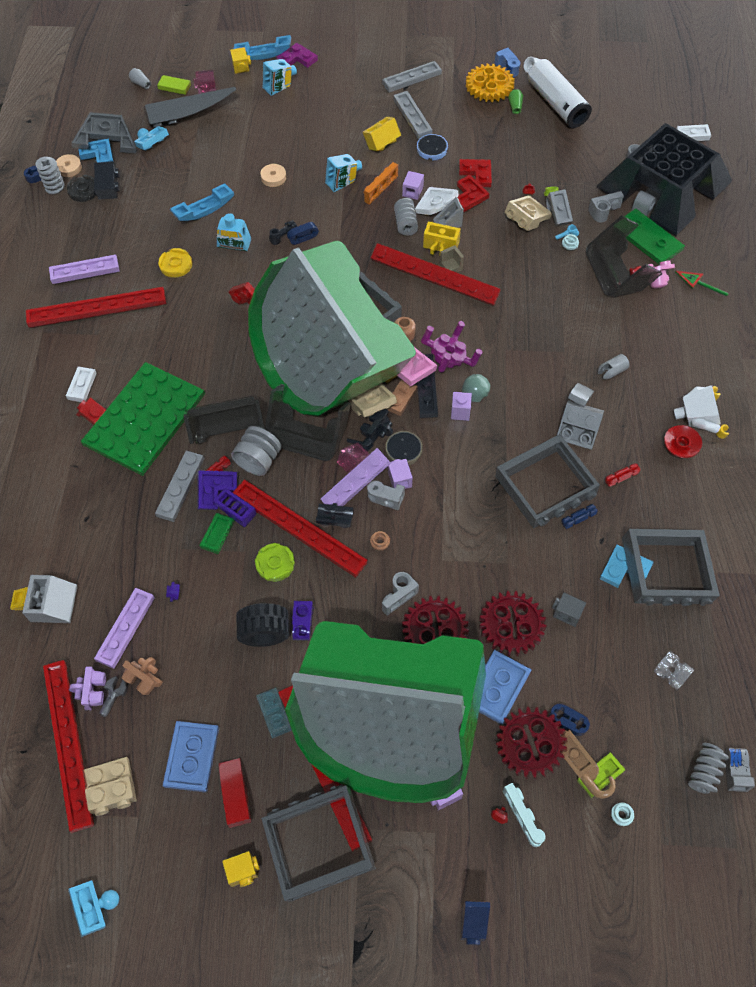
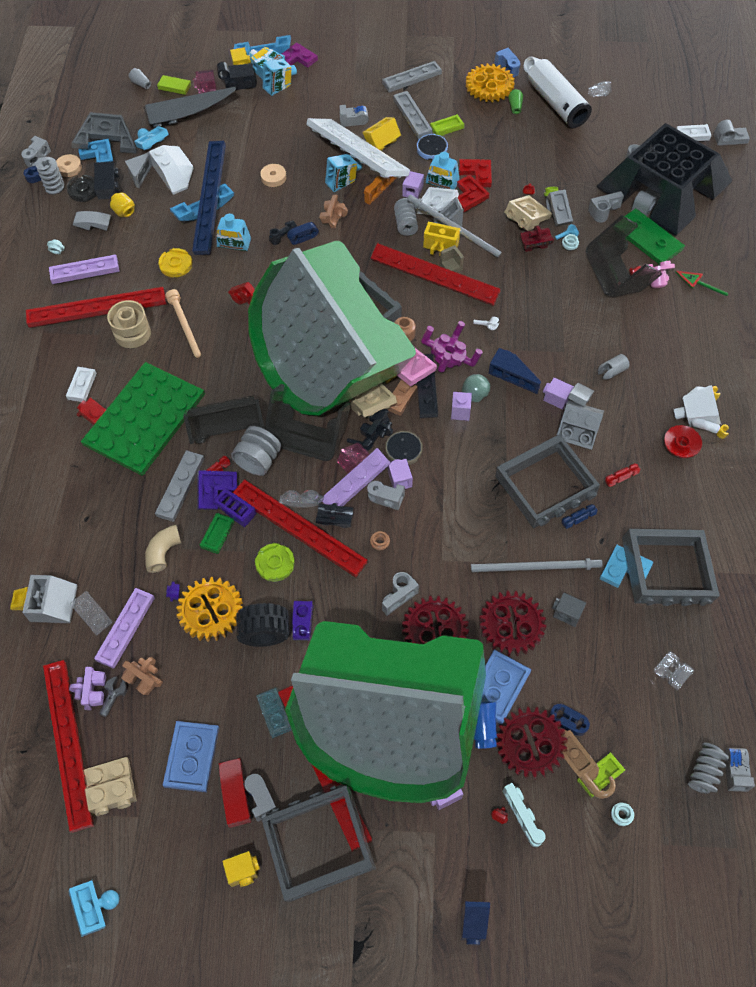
(38, 149): none -> light grey leg
(55, 246): none -> light aqua plate
(89, 218): none -> light grey slope
(91, 613): none -> clear slope
(122, 205): none -> yellow head
(129, 324): none -> tan wheel
(139, 168): none -> light grey slope
(159, 546): none -> tan cylinder
(172, 167): none -> white wedge
(174, 298): none -> light nougat piece
(192, 617): none -> light orange gear
(209, 198): none -> dark blue plate
(237, 75): none -> black hinge
(257, 789): none -> light grey leg
(261, 56): none -> torso
(307, 499): none -> clear slope
(334, 211): none -> nougat hips
(353, 116): none -> light grey leg
(358, 148): none -> white plate
(419, 204): none -> light grey bar
(443, 172): none -> medium azure torso
(447, 125): none -> lime tile
(486, 726): none -> blue plant
(491, 324): none -> white hand
(511, 369): none -> dark blue slope
(535, 238): none -> dark red hips
(557, 393): none -> lavender brick
(587, 564): none -> light grey bar
(600, 89): none -> clear cone
(727, 135): none -> light grey plate

